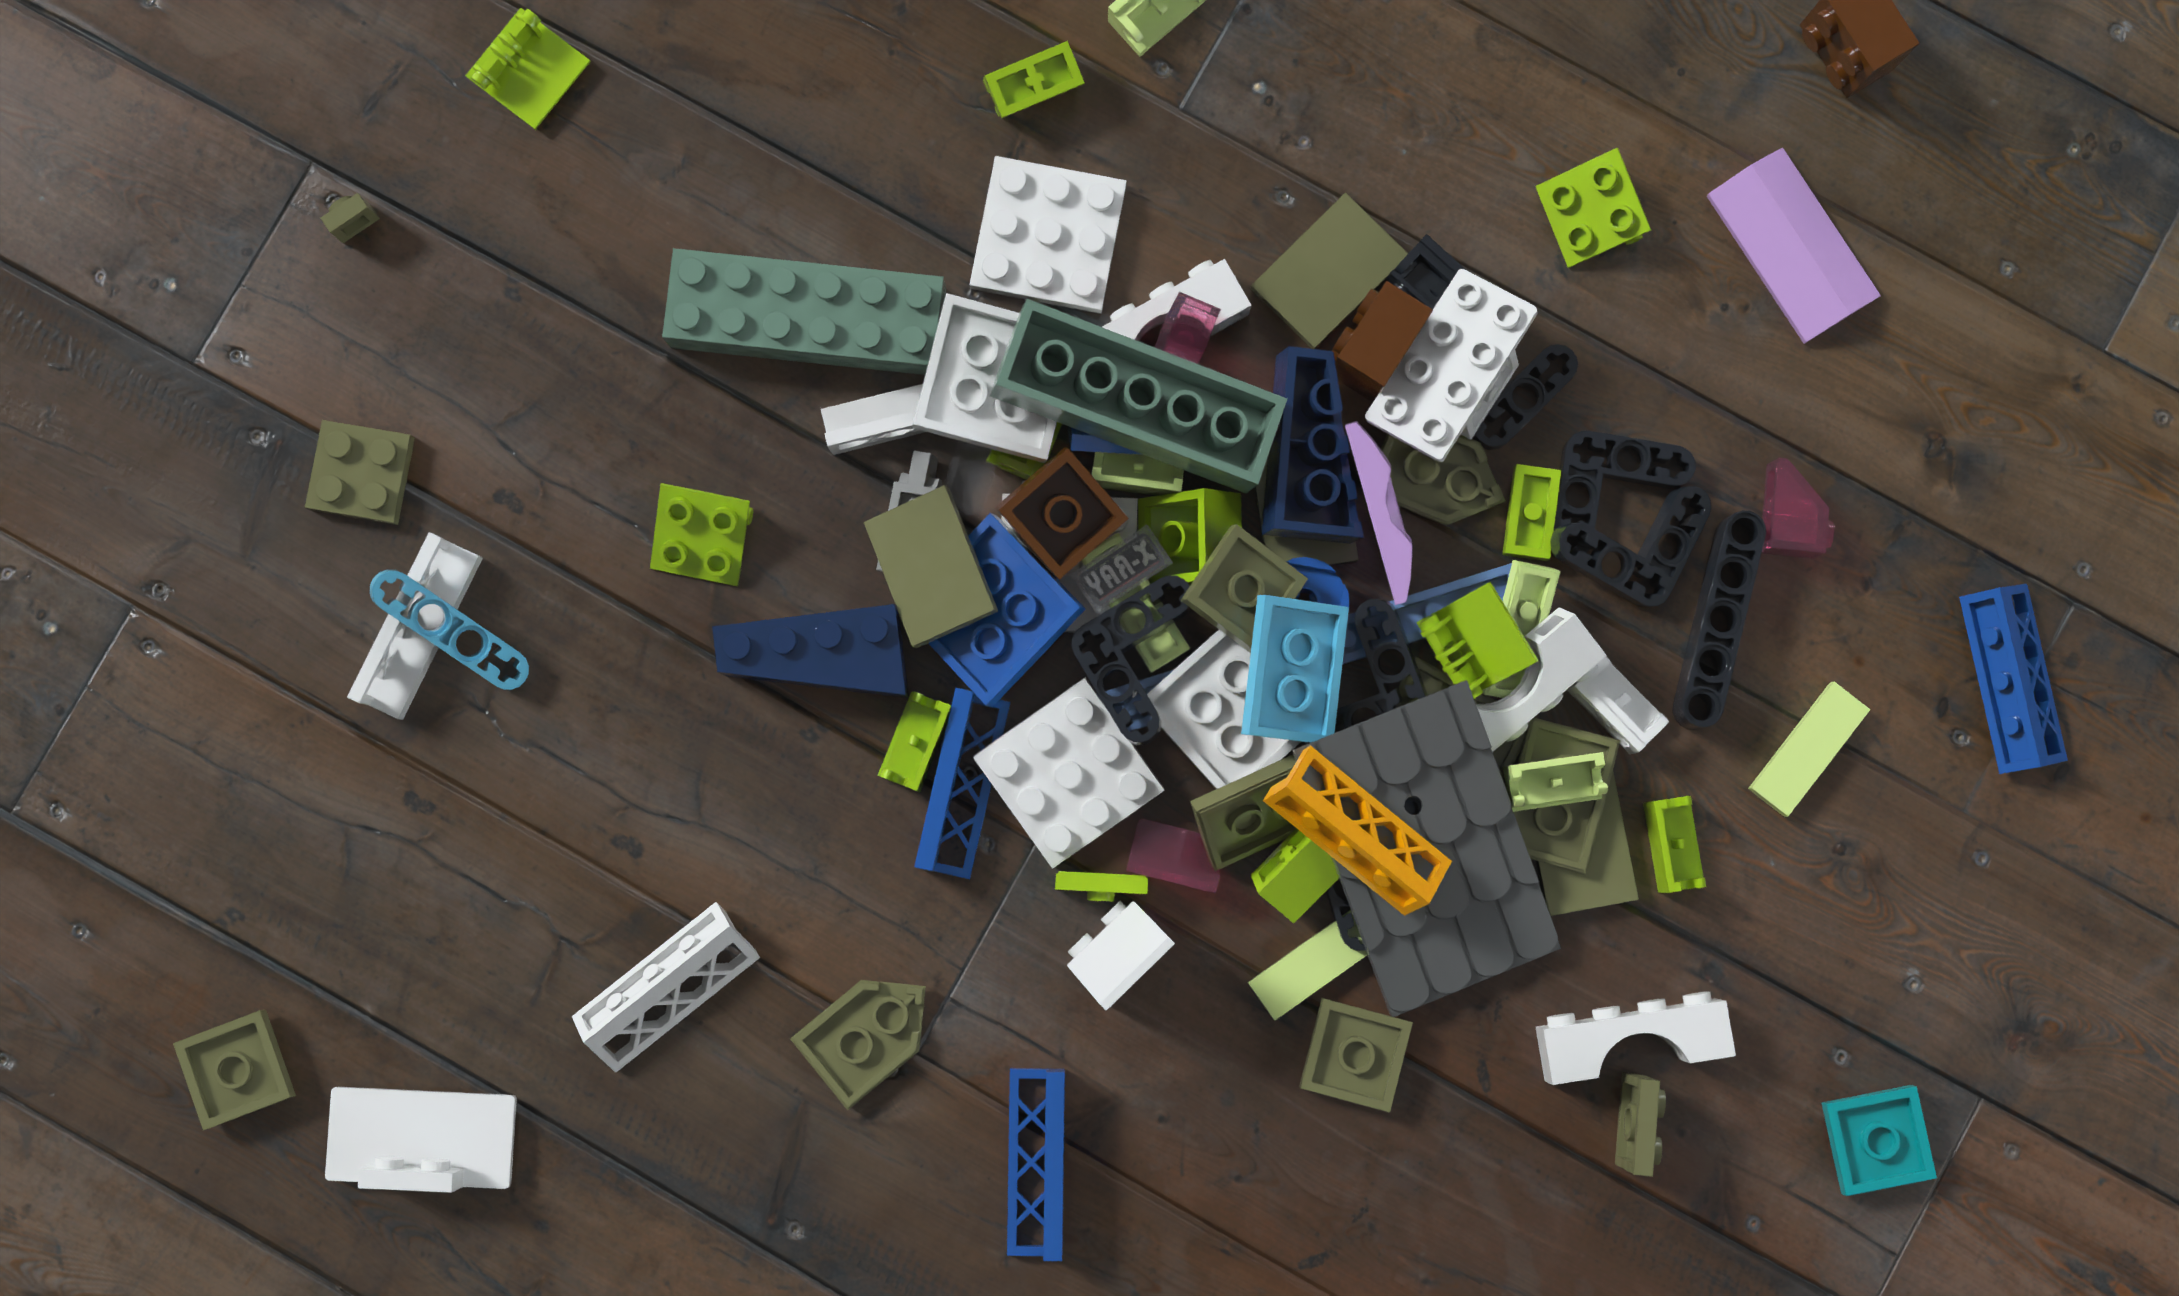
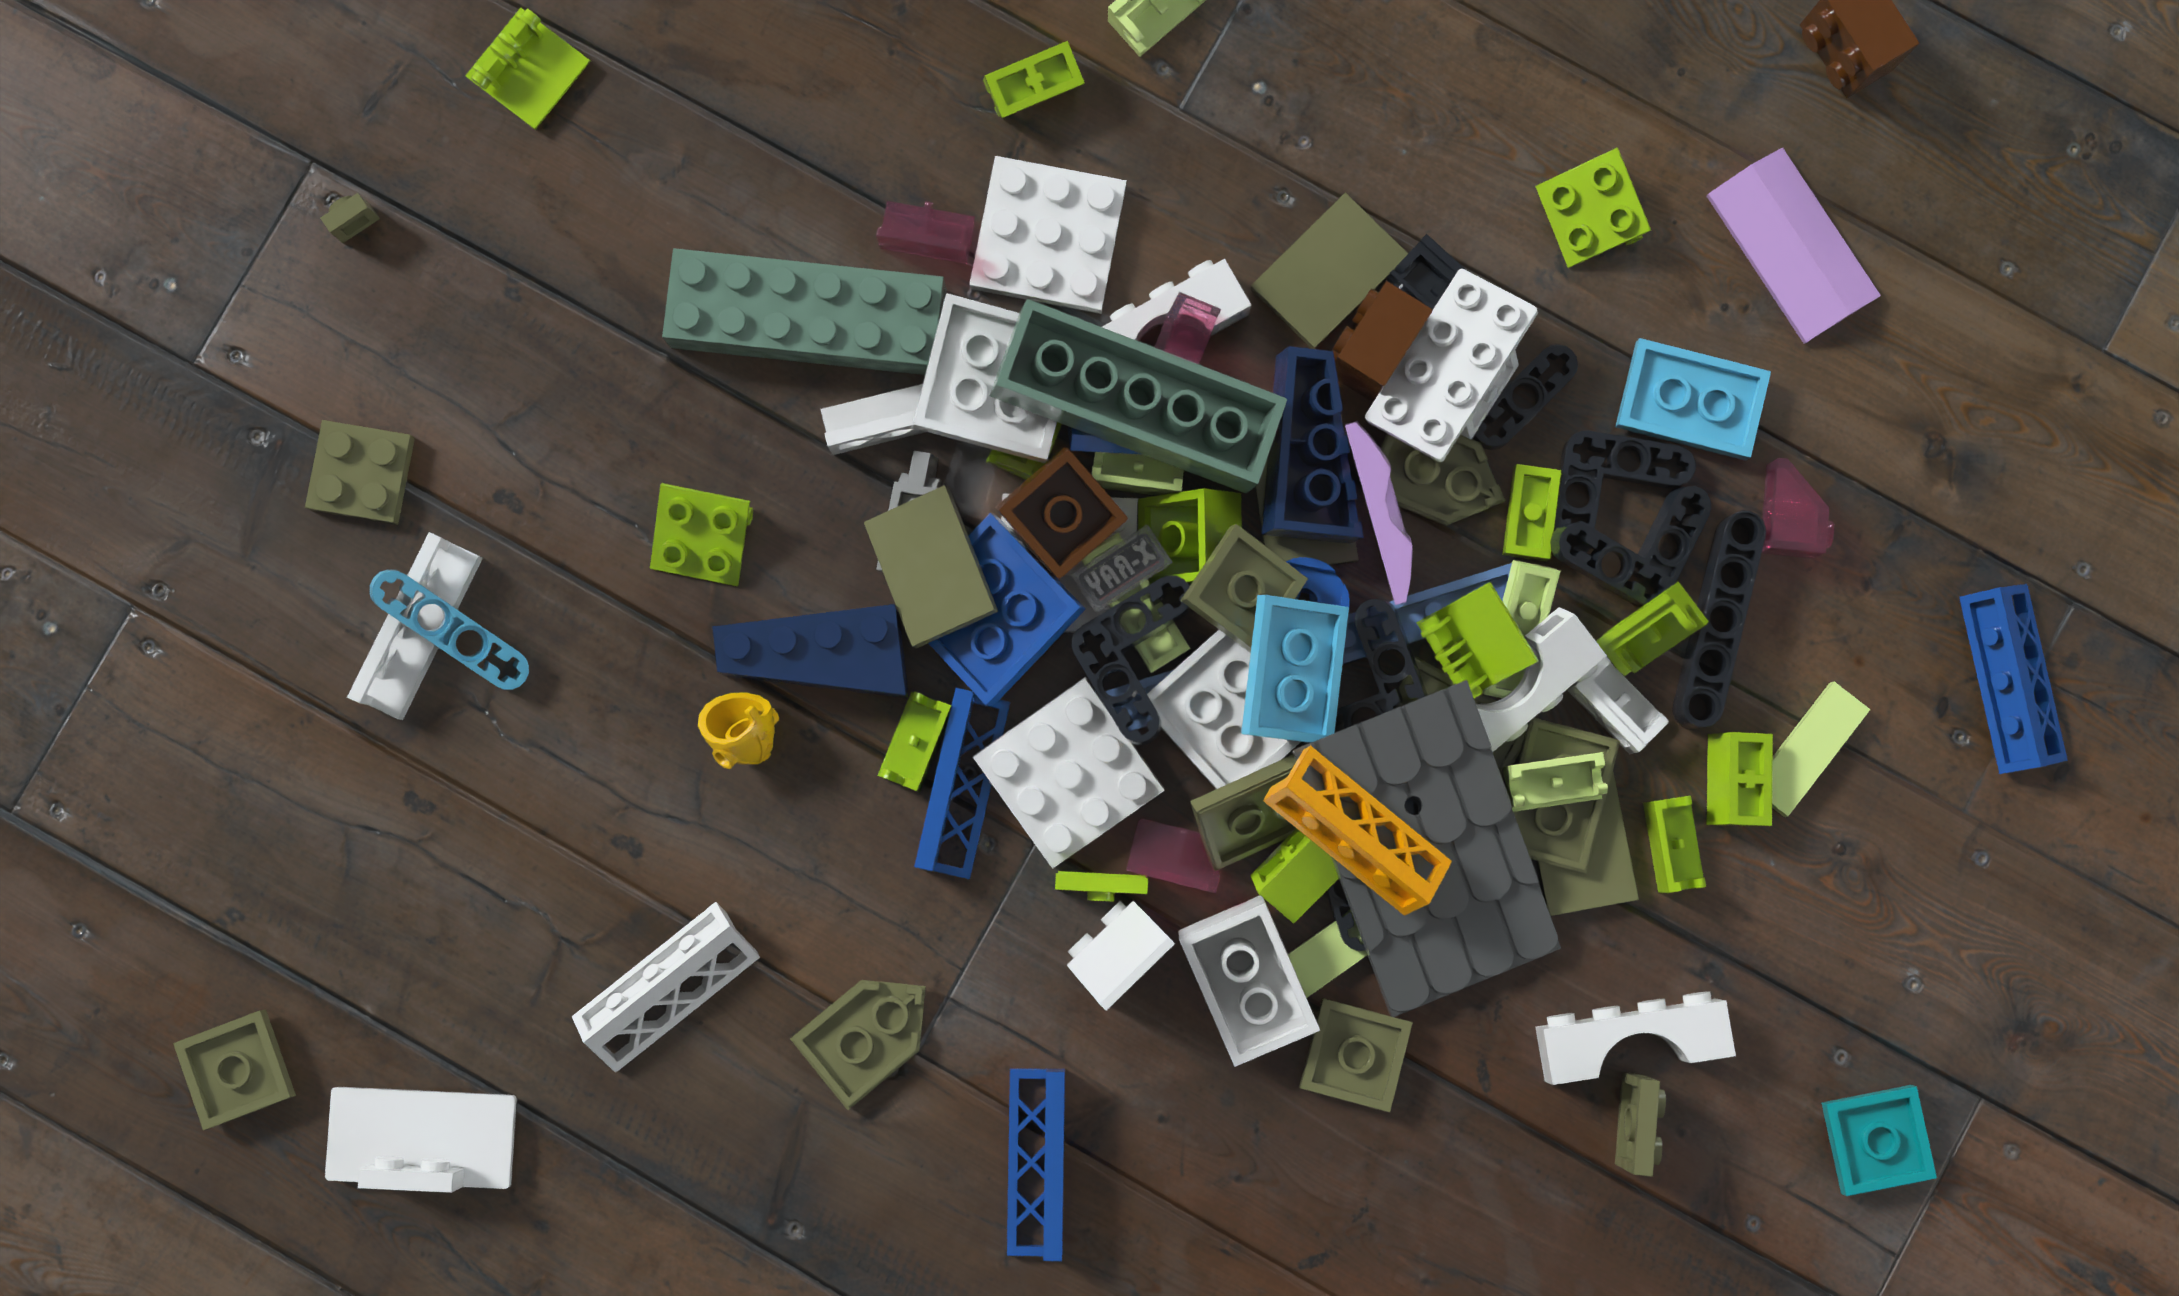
(738, 728): none -> yellow helmet
(926, 232): none -> clear pink panel
(1248, 980): none -> white slope
(1652, 630): none -> lime hinge
(1693, 399): none -> medium azure plate
(1739, 779): none -> lime hinge

